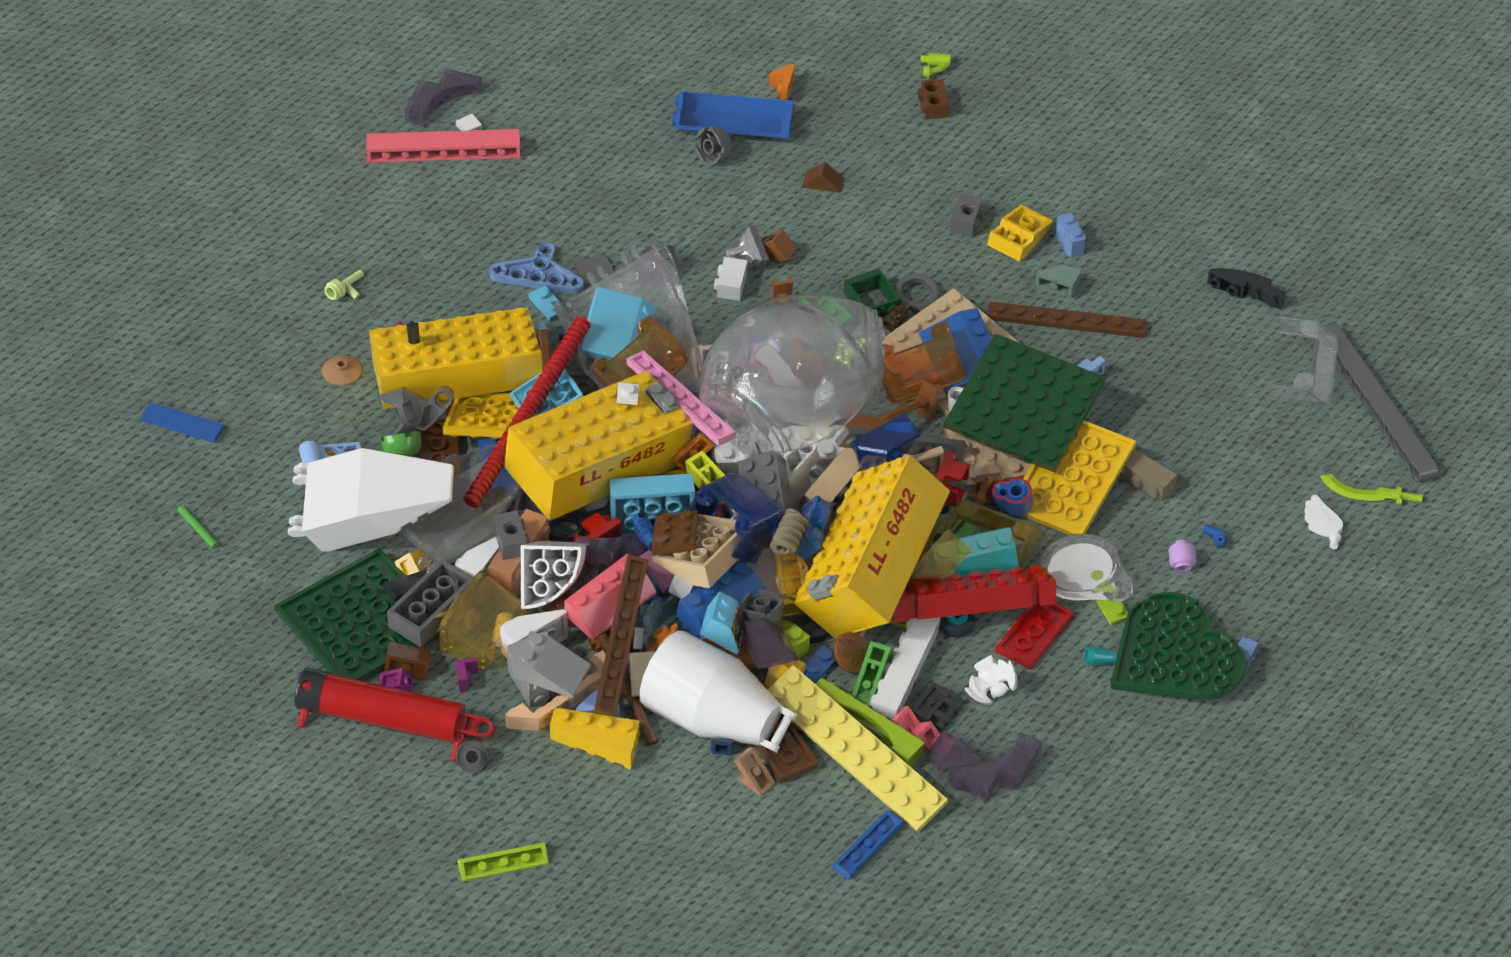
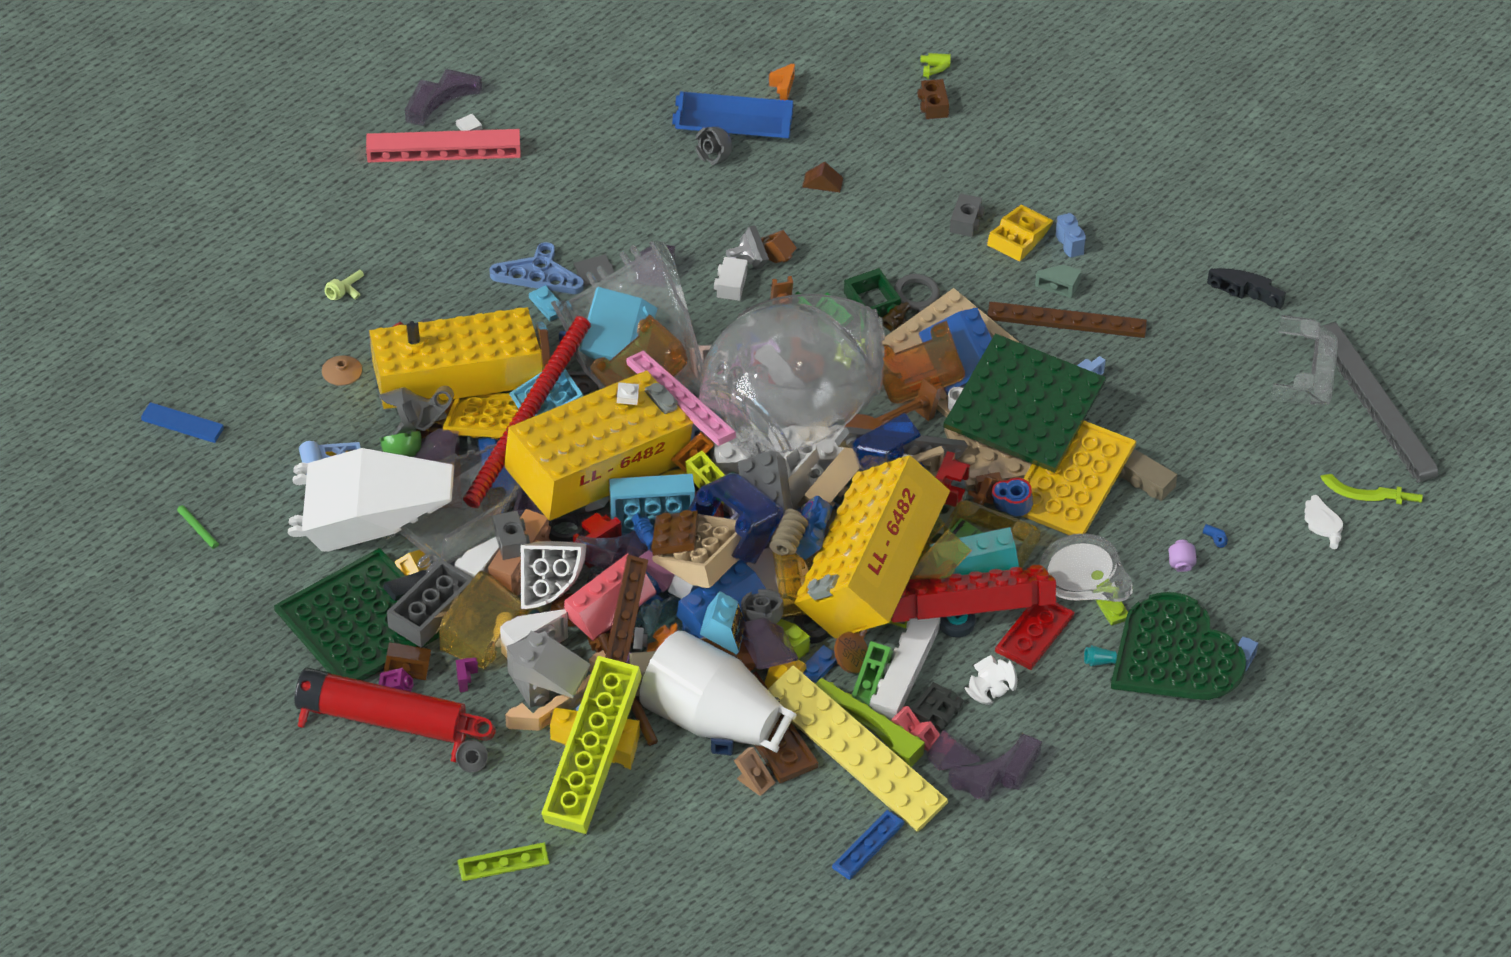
(439, 445): none -> clear purple slope
(591, 745): none -> neon yellow brick

